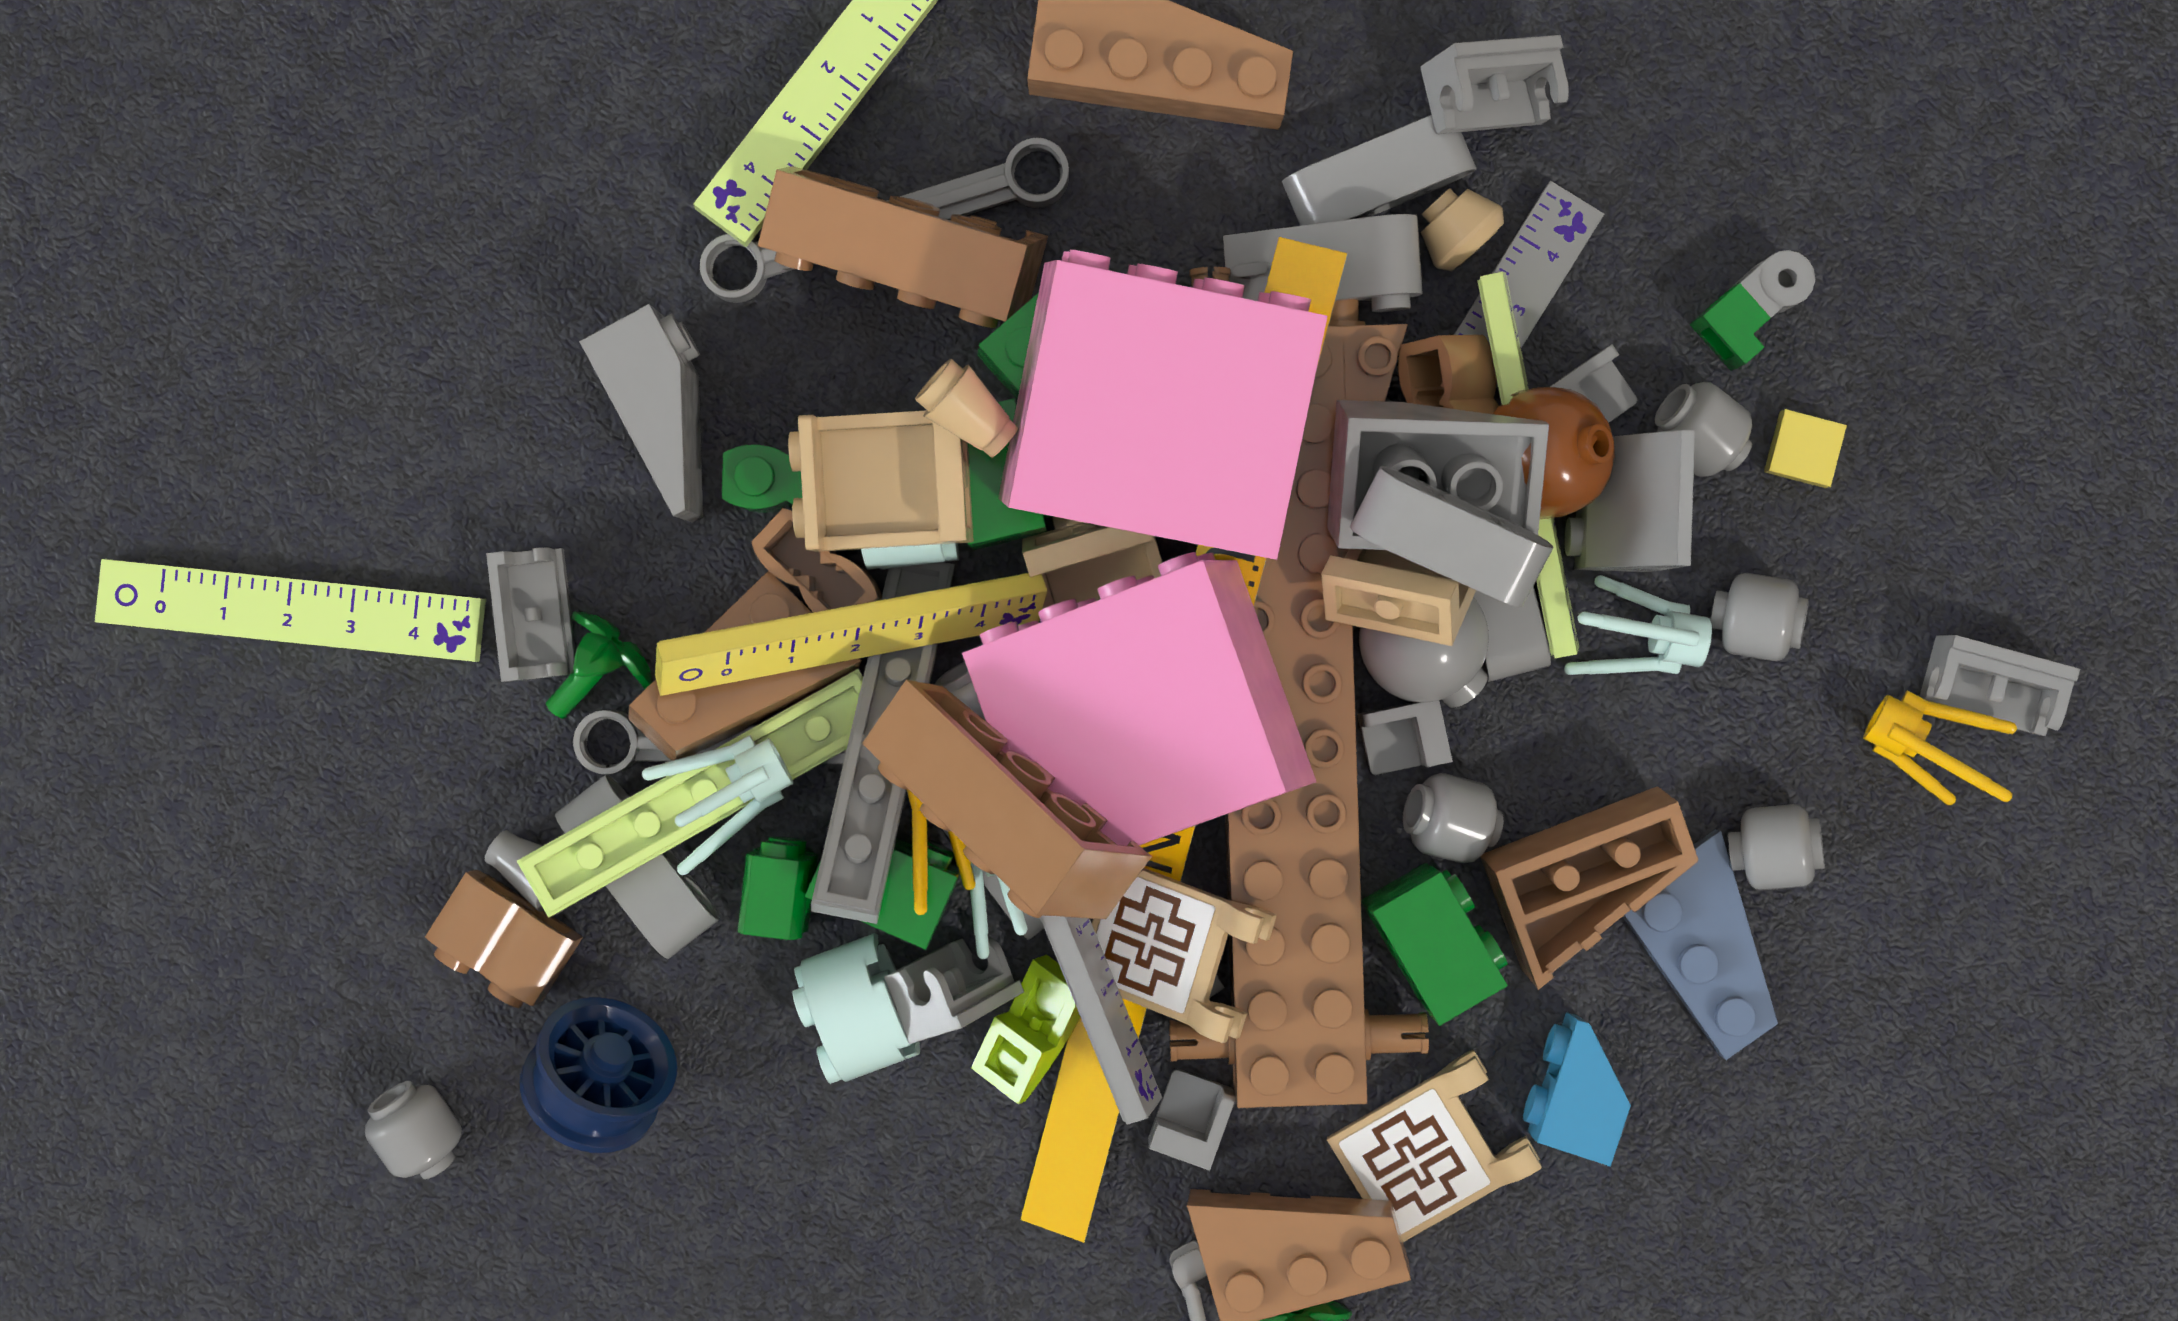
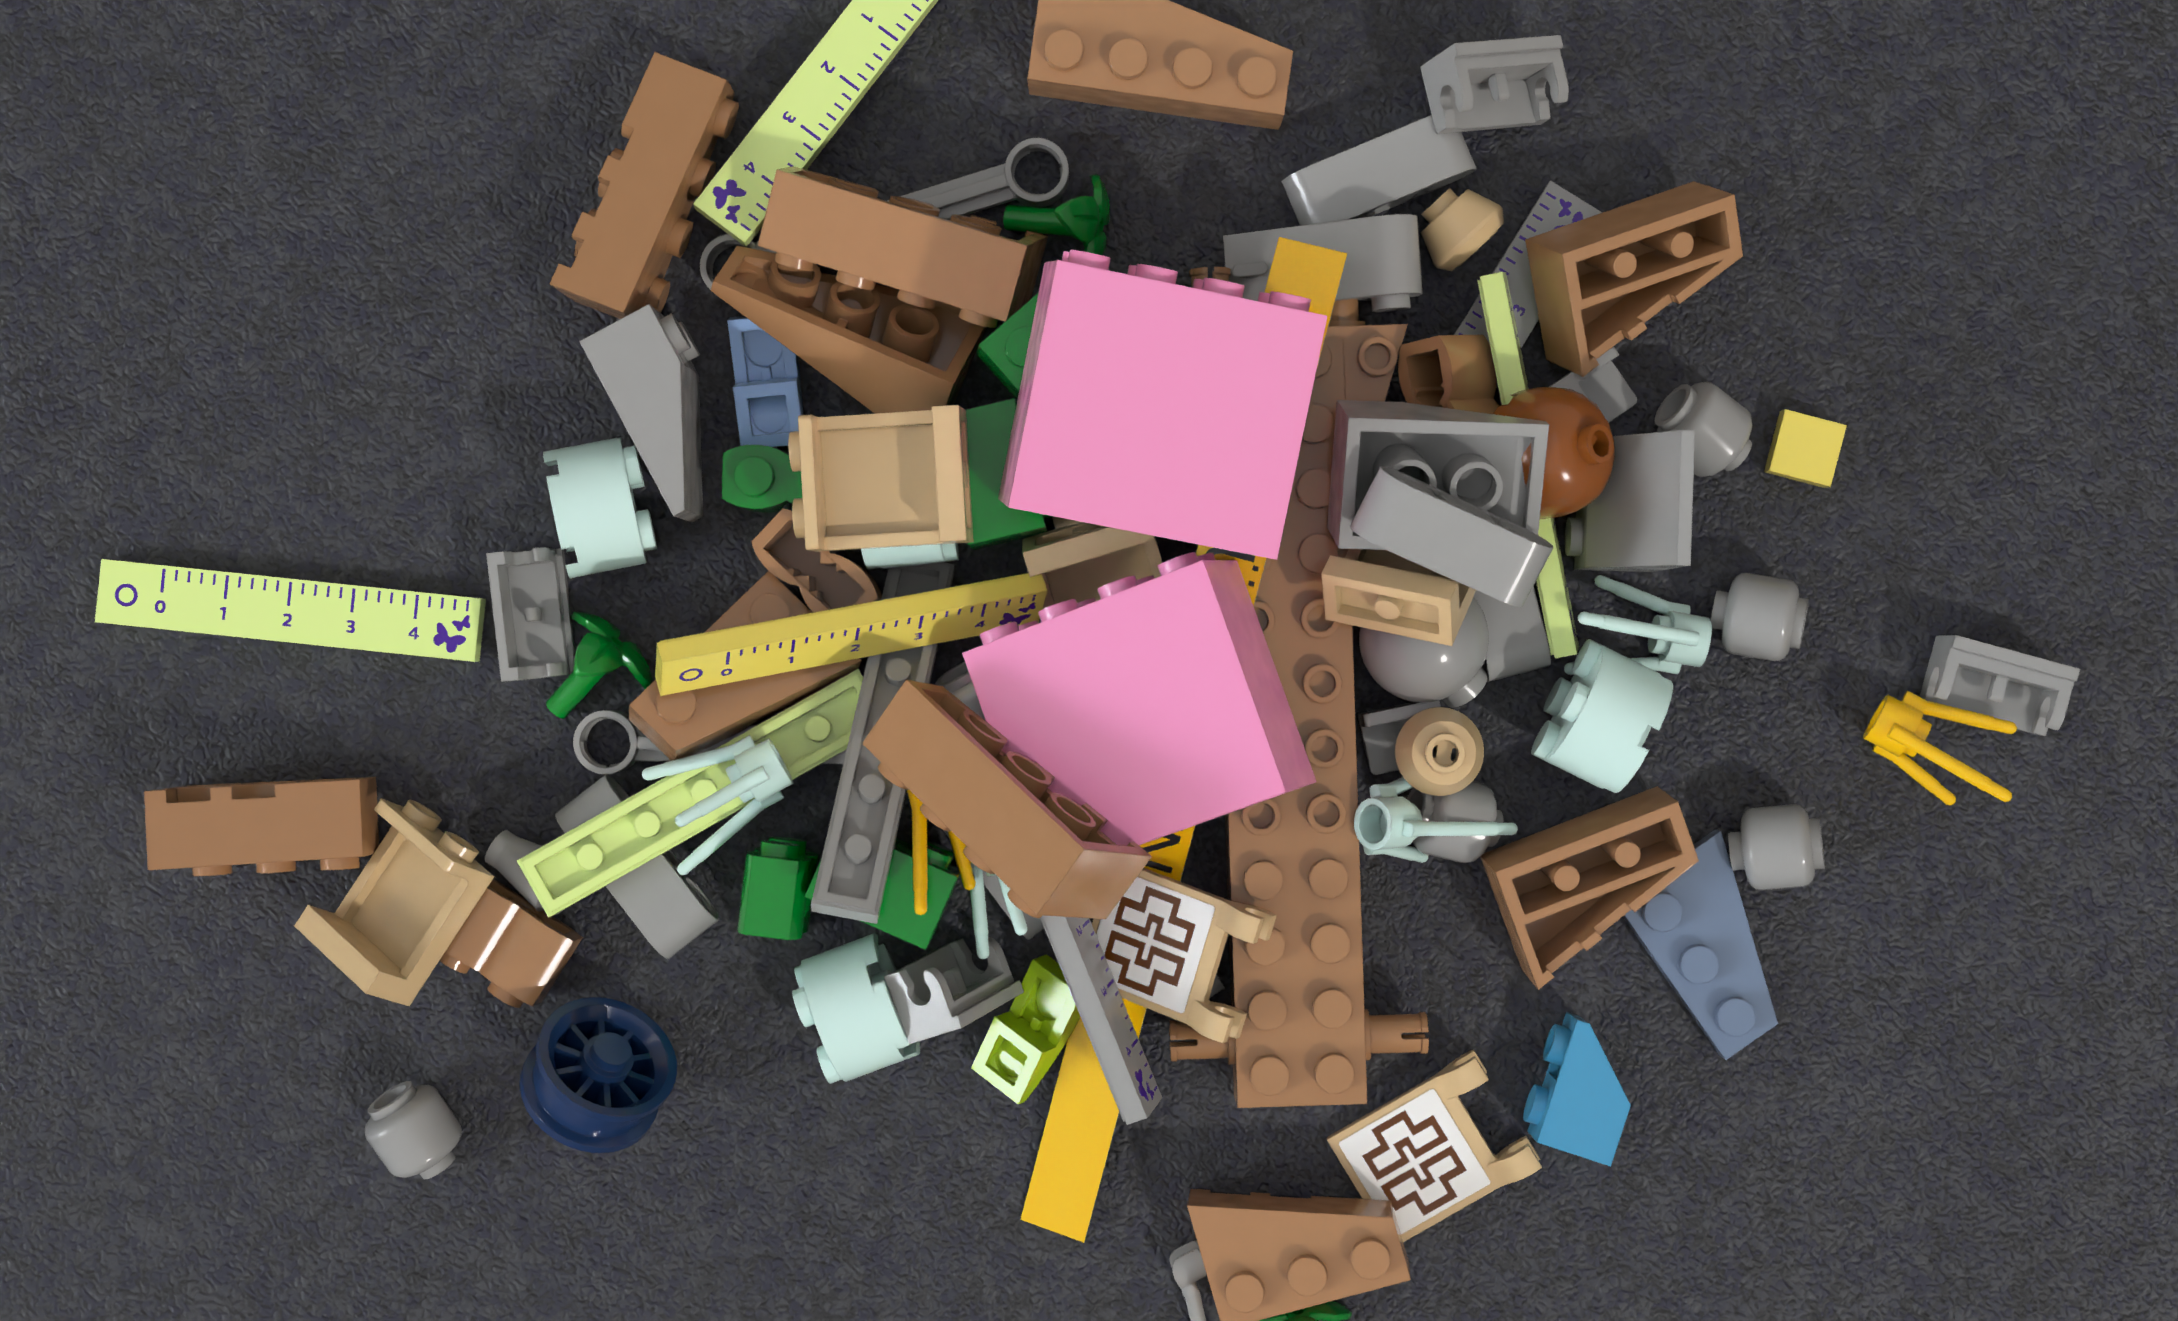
(262, 825): none -> medium nougat wedge
(401, 905): none -> tan panel
(597, 506): none -> light aqua brick
(649, 190): none -> medium nougat wedge
(765, 385): none -> light blue slope
(858, 338): none -> medium nougat wedge
(966, 408): tan cone -> none
(1078, 217): none -> green plant
(1191, 1118): light grey panel -> none
(1392, 822): none -> light aqua plant
(1435, 943): green brick -> none
(1447, 731): none -> tan cone
(1602, 717): none -> light aqua brick
(1625, 266): none -> medium nougat wedge
(1746, 306): leg -> none

